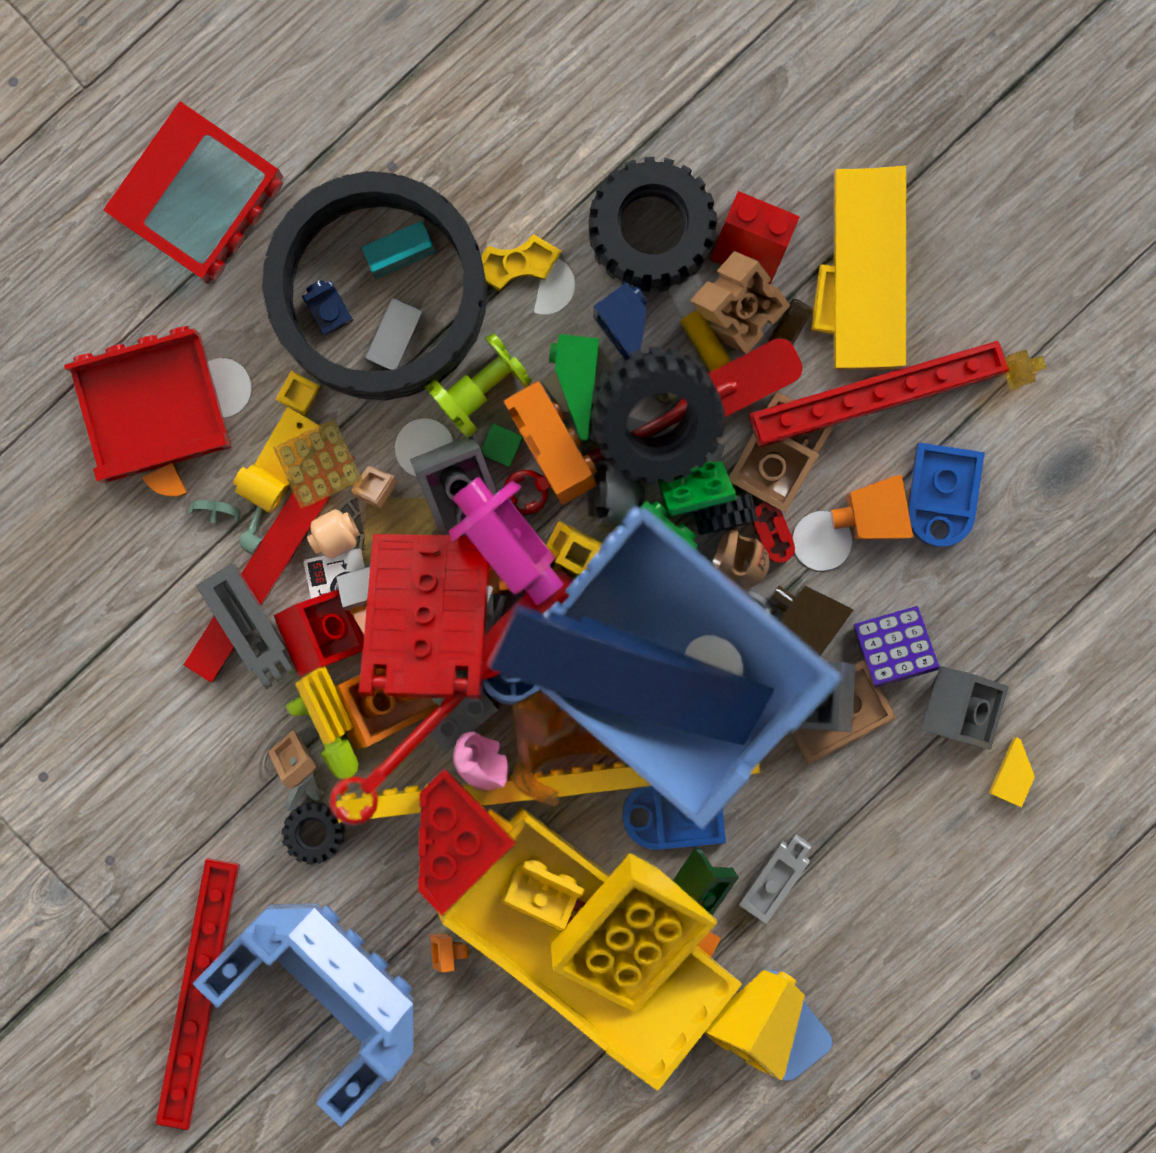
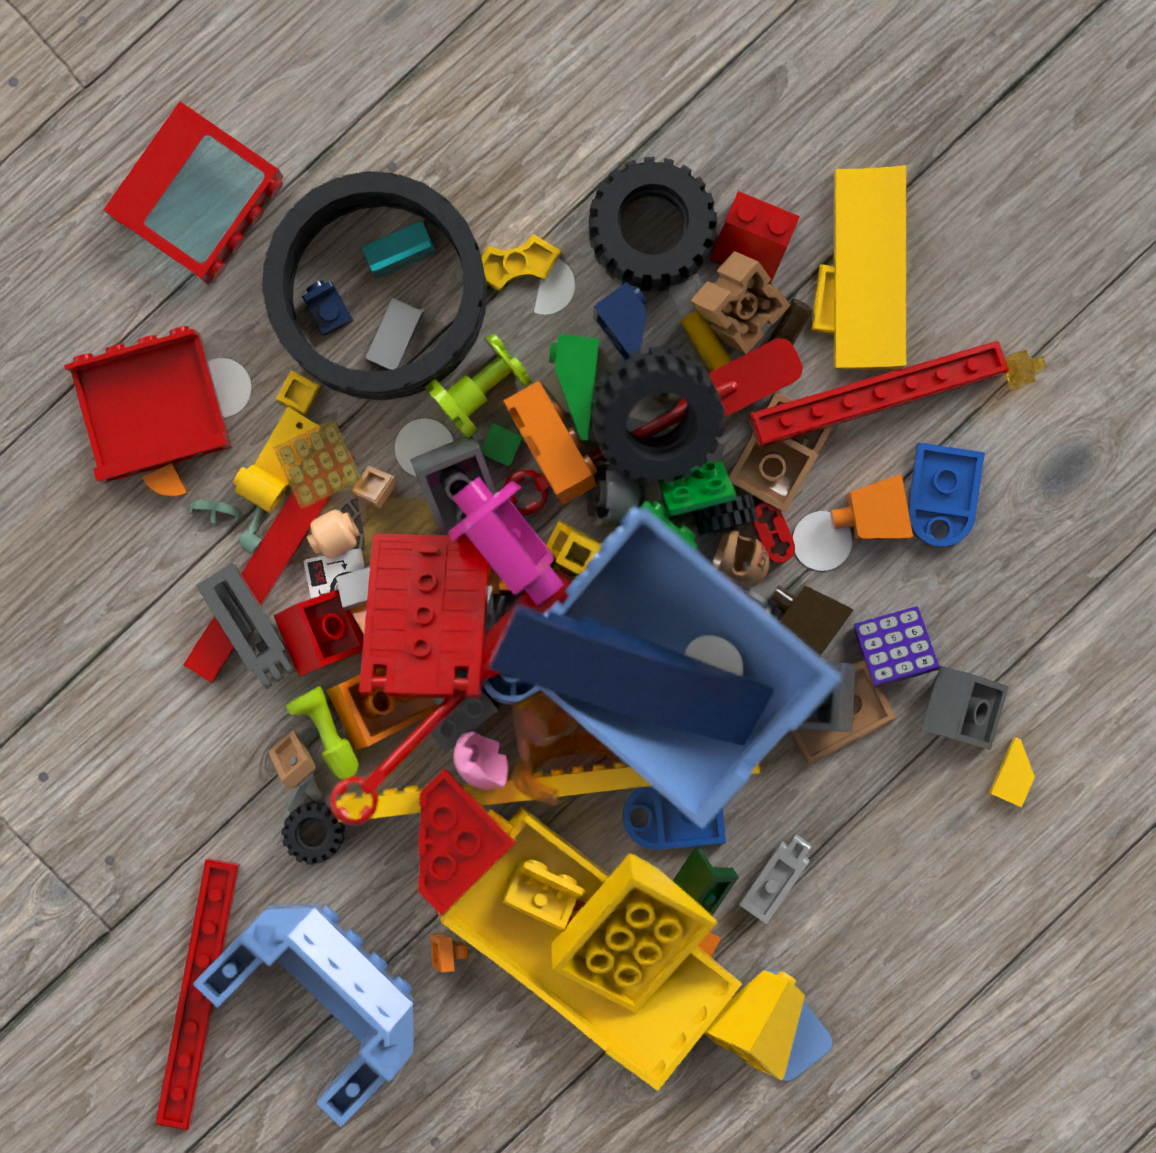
(327, 702): yellow tile -> none

